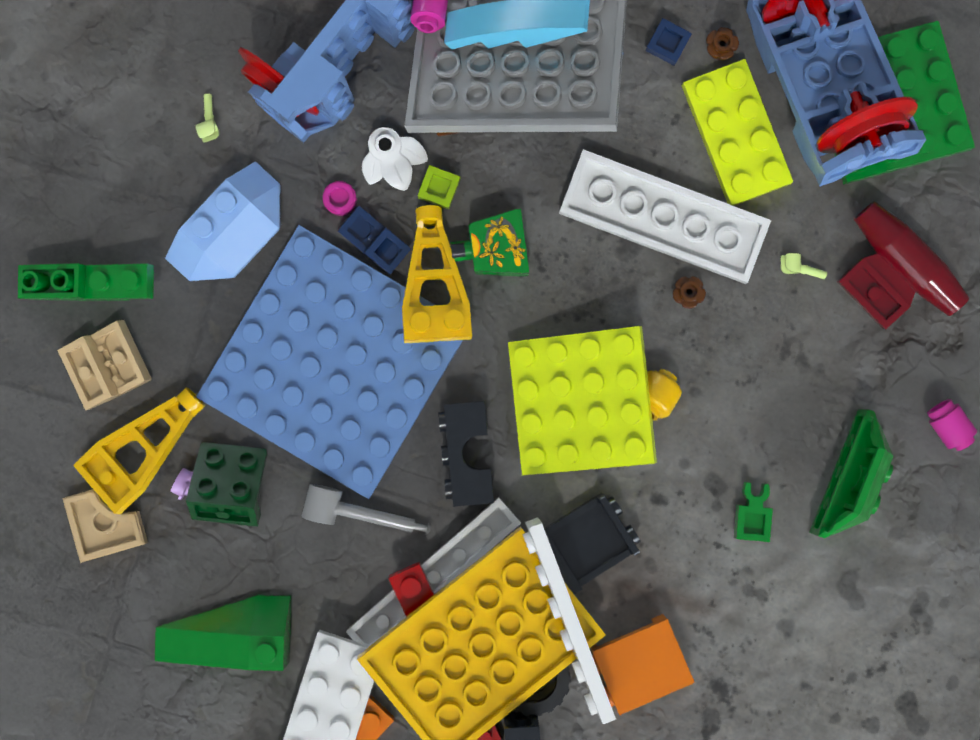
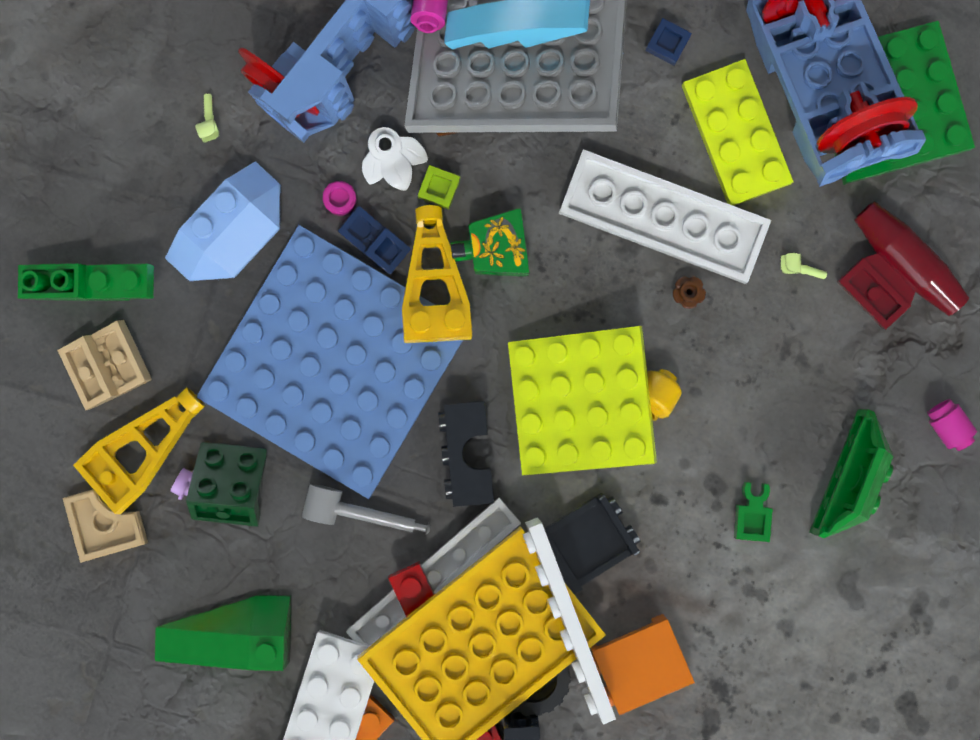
(722, 52): reddish brown plate -> none

